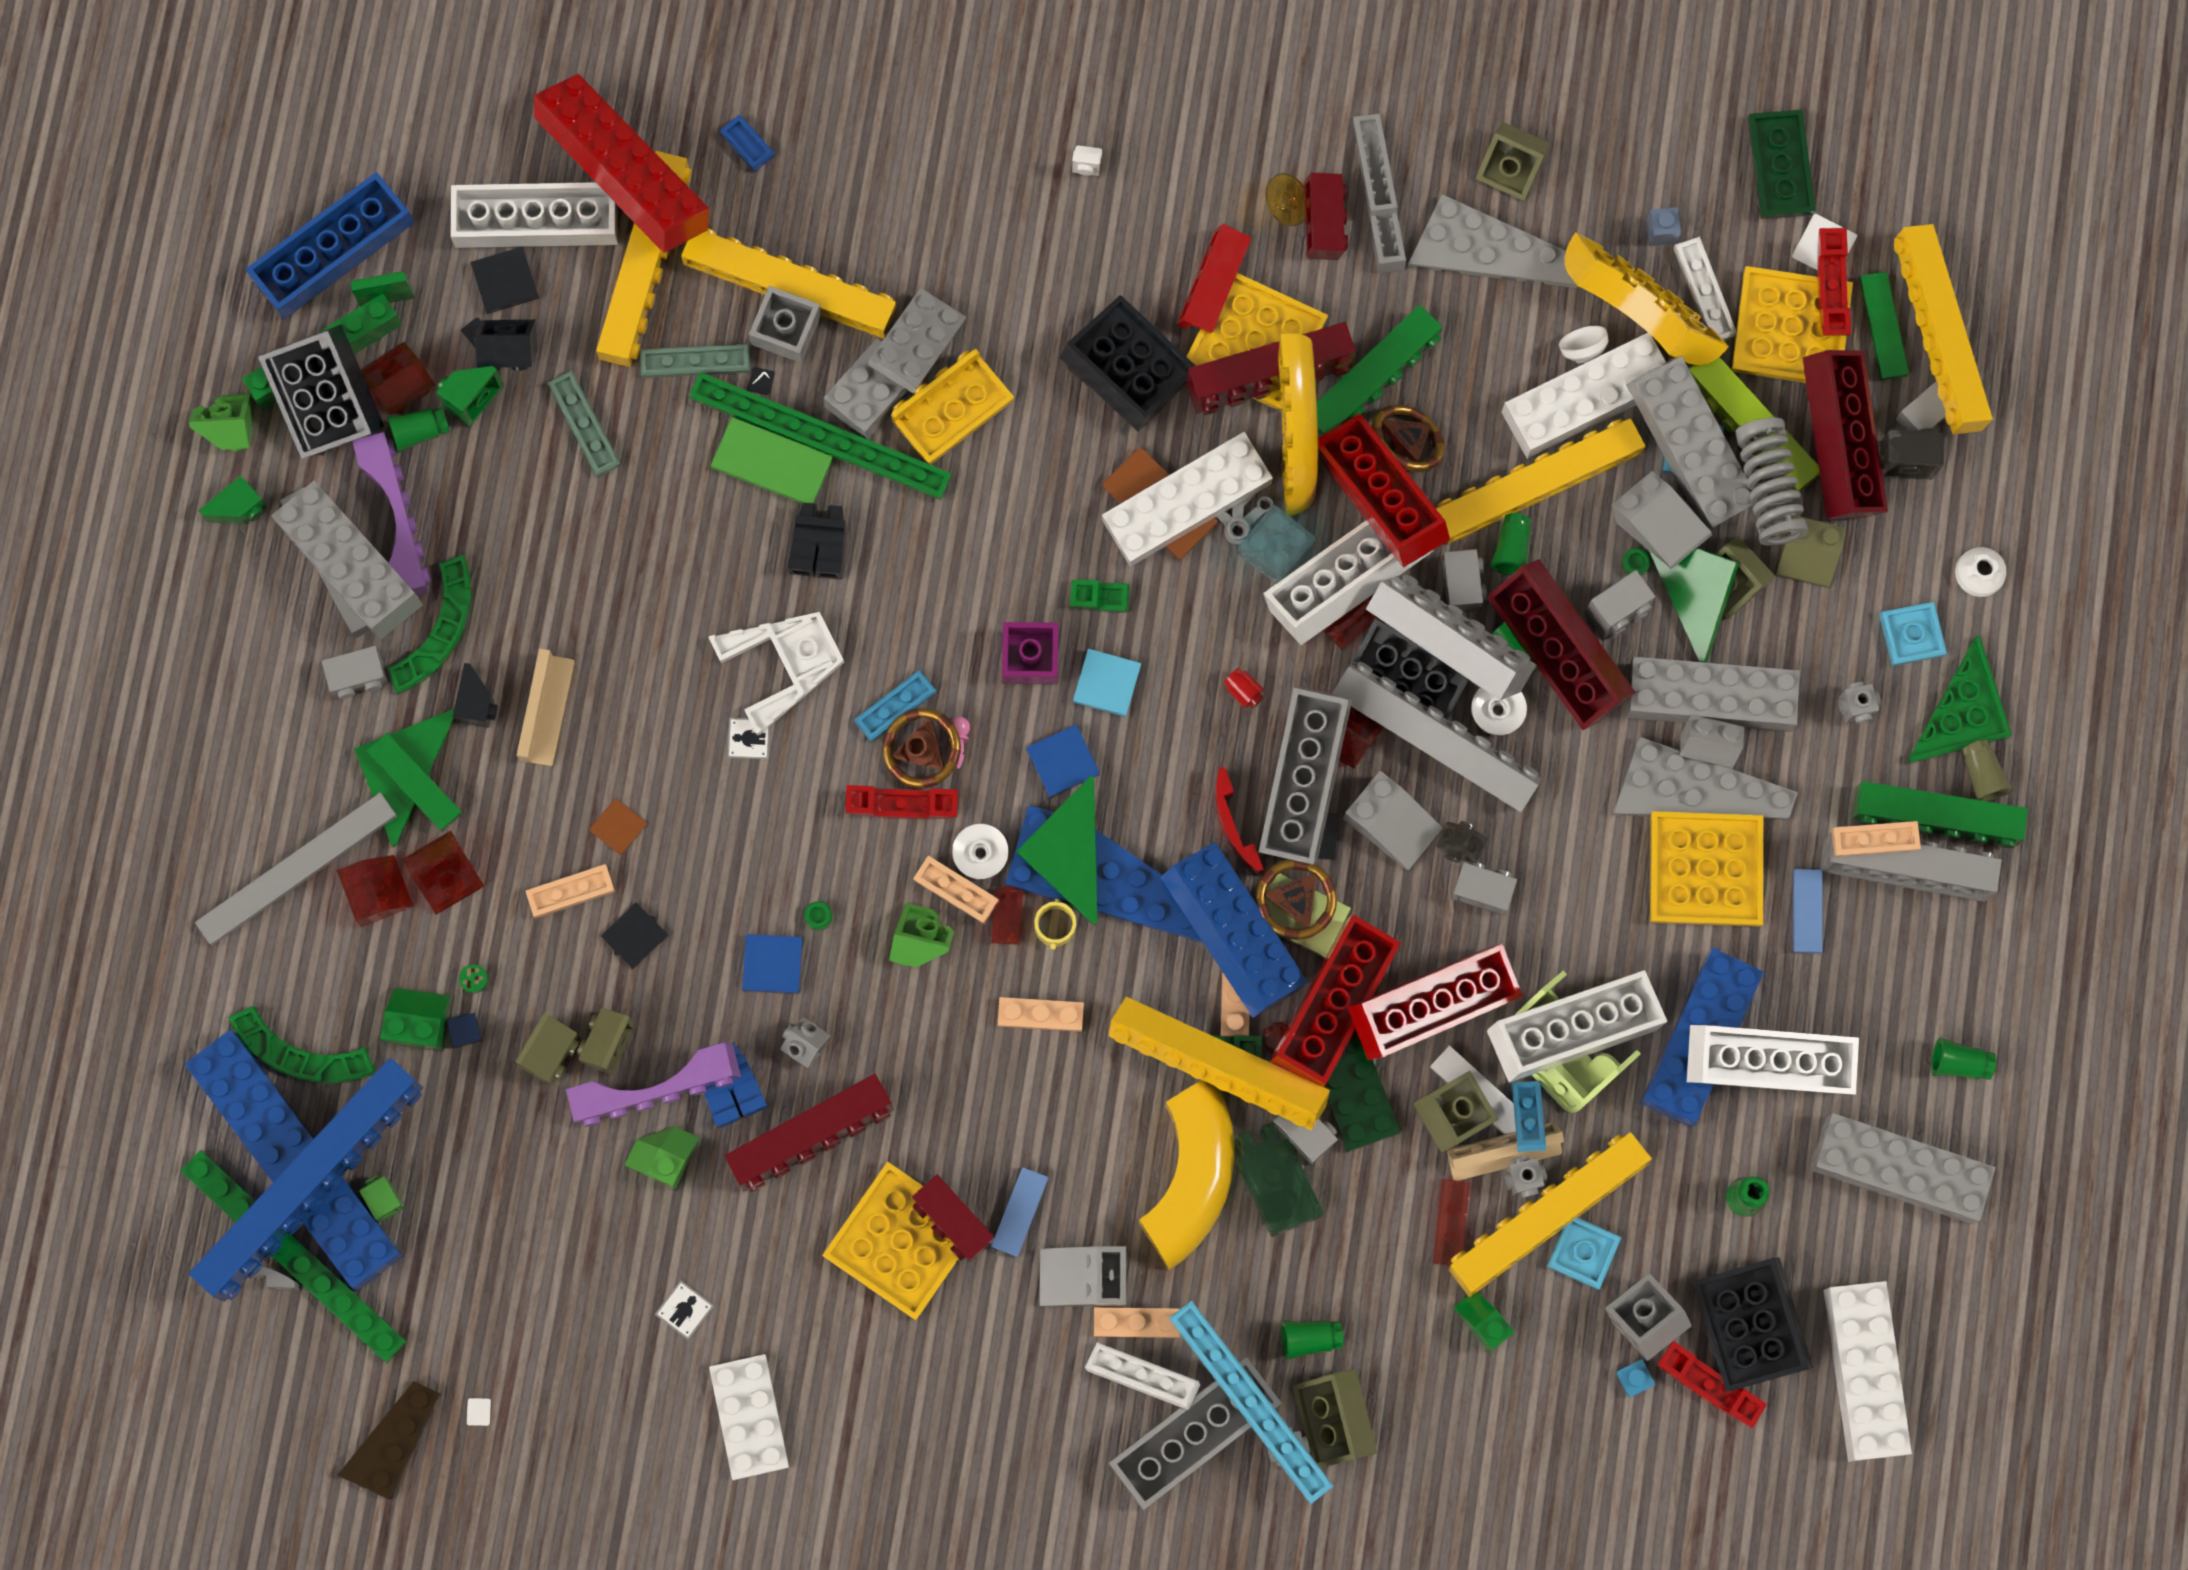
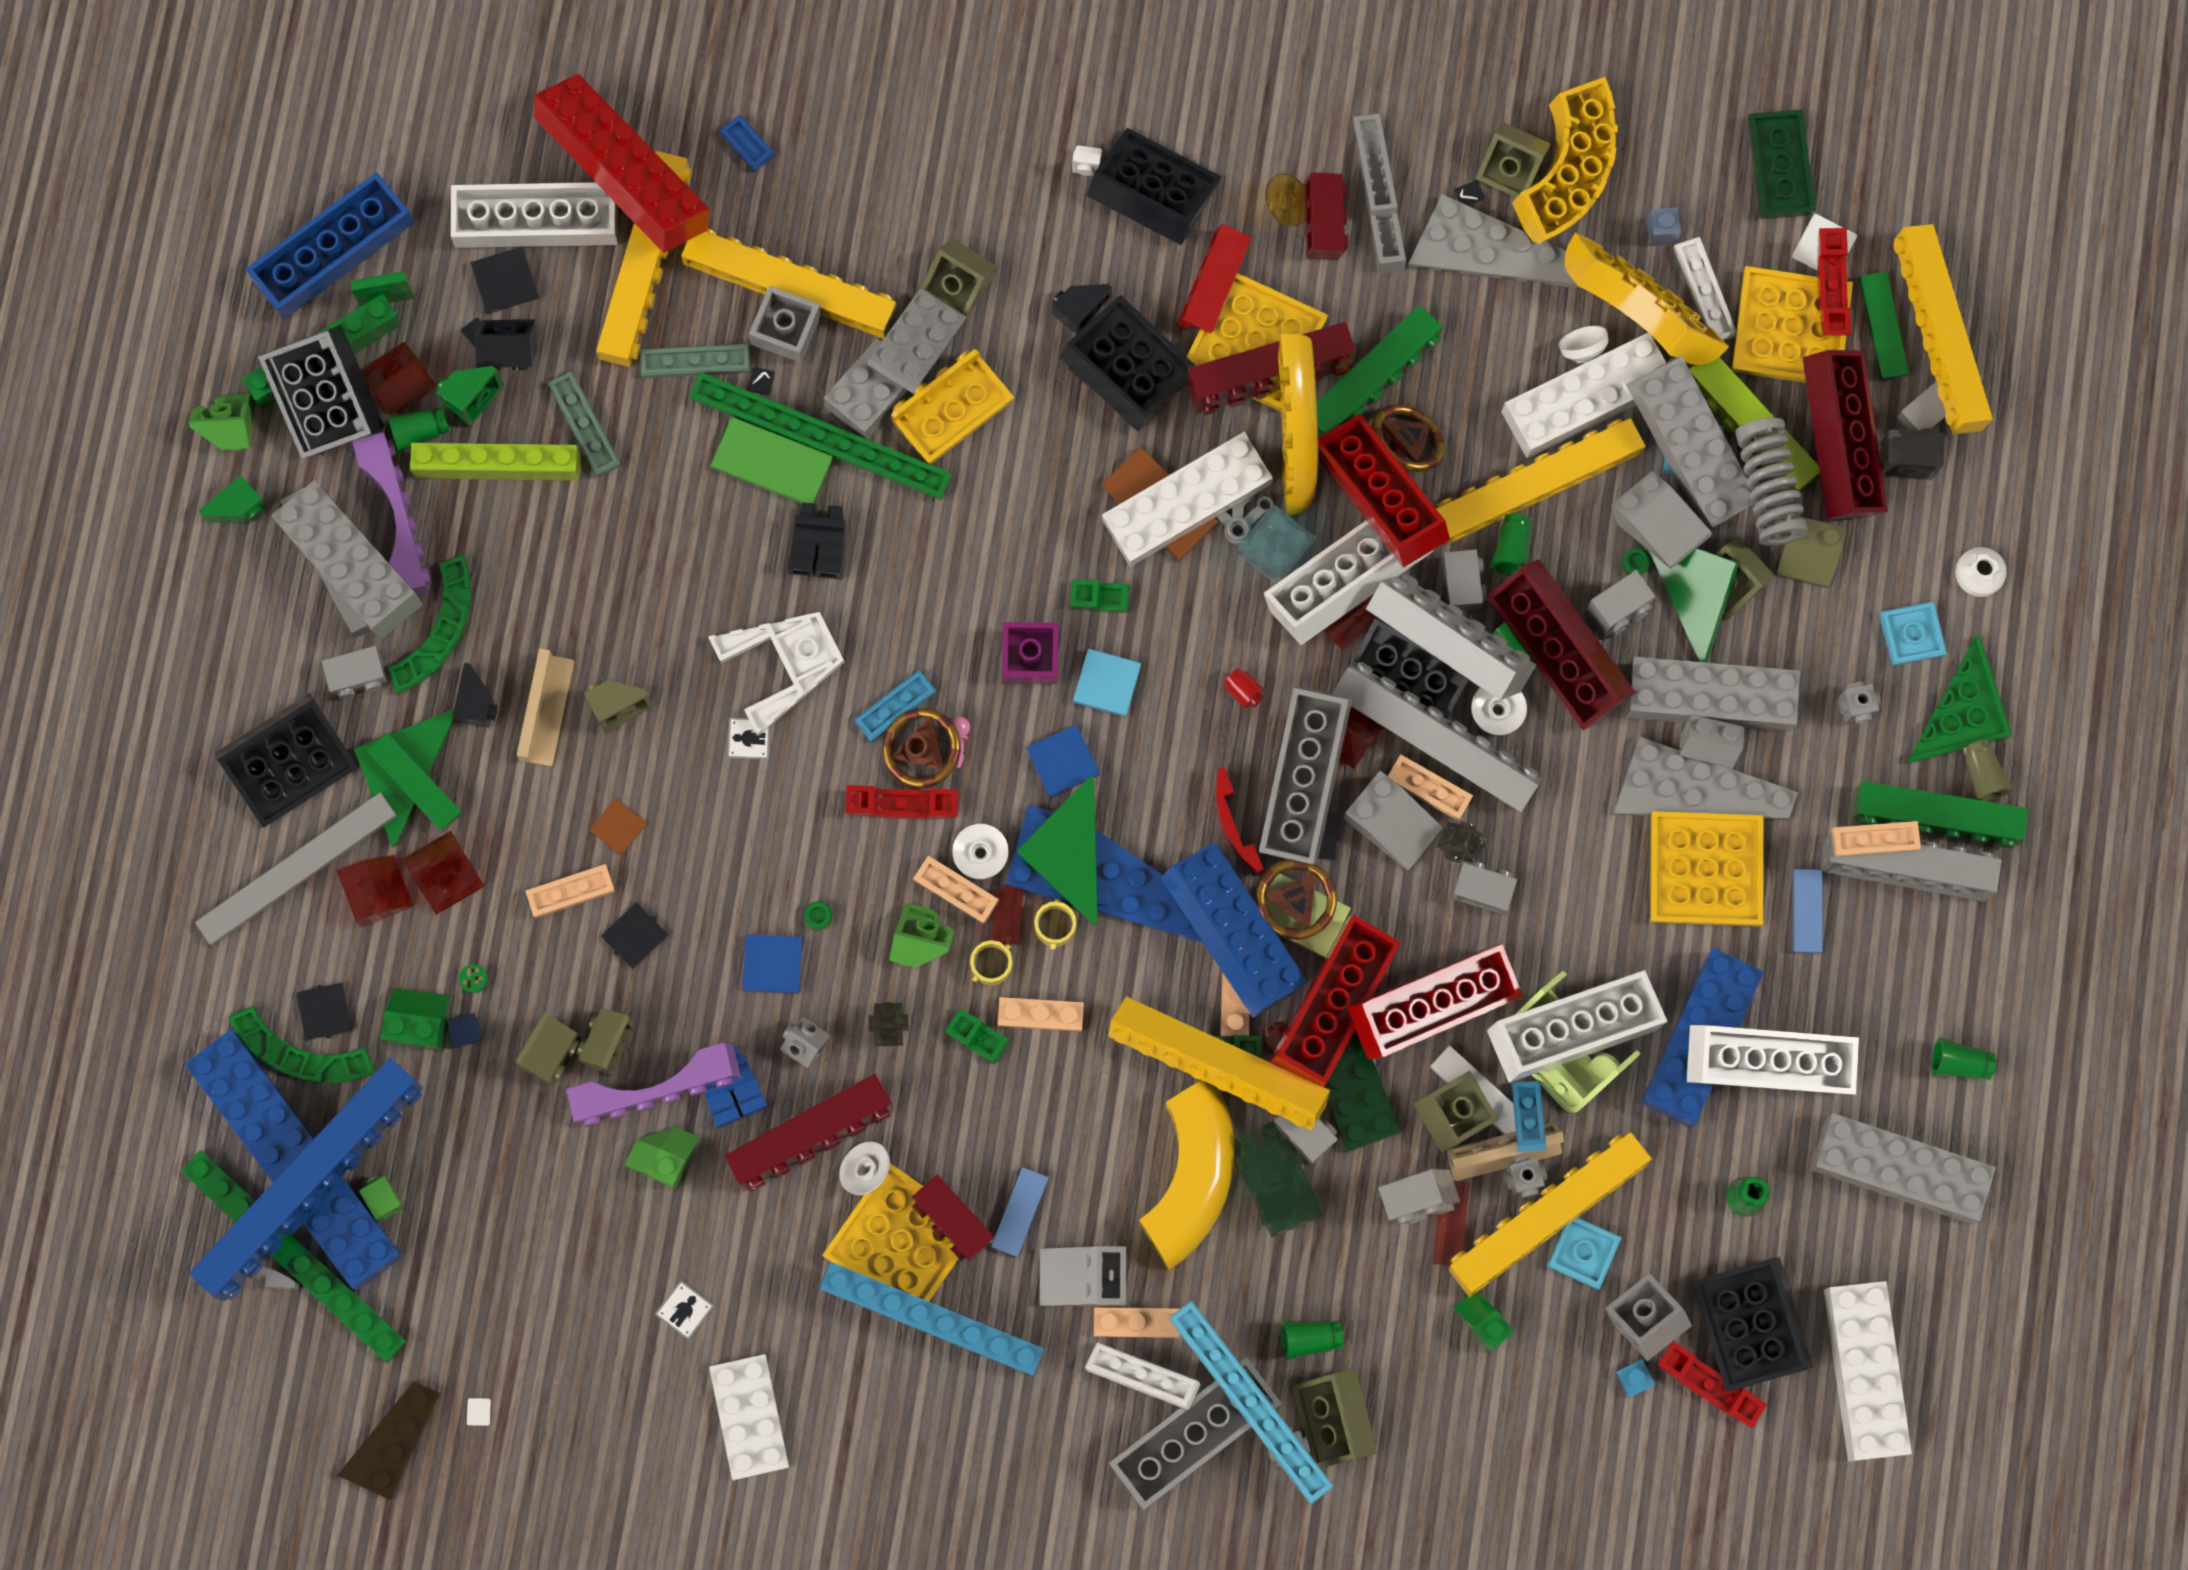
(286, 760): none -> black slope
(324, 1011): none -> black piece
(495, 461): none -> lime brick
(616, 703): none -> olive slope
(864, 1168): none -> white dish
(888, 1024): none -> clear smoke brick
(930, 1318): none -> dark azure brick
(958, 276): none -> olive slope
(977, 1036): none -> green slope
(991, 944): none -> light yellow piece
(1080, 304): none -> black slope
(1153, 186): none -> black slope
(1420, 1195): none -> light grey brick
(1430, 787): none -> light nougat plate
(1470, 193): none -> black sticker
(1580, 162): none -> yellow brick

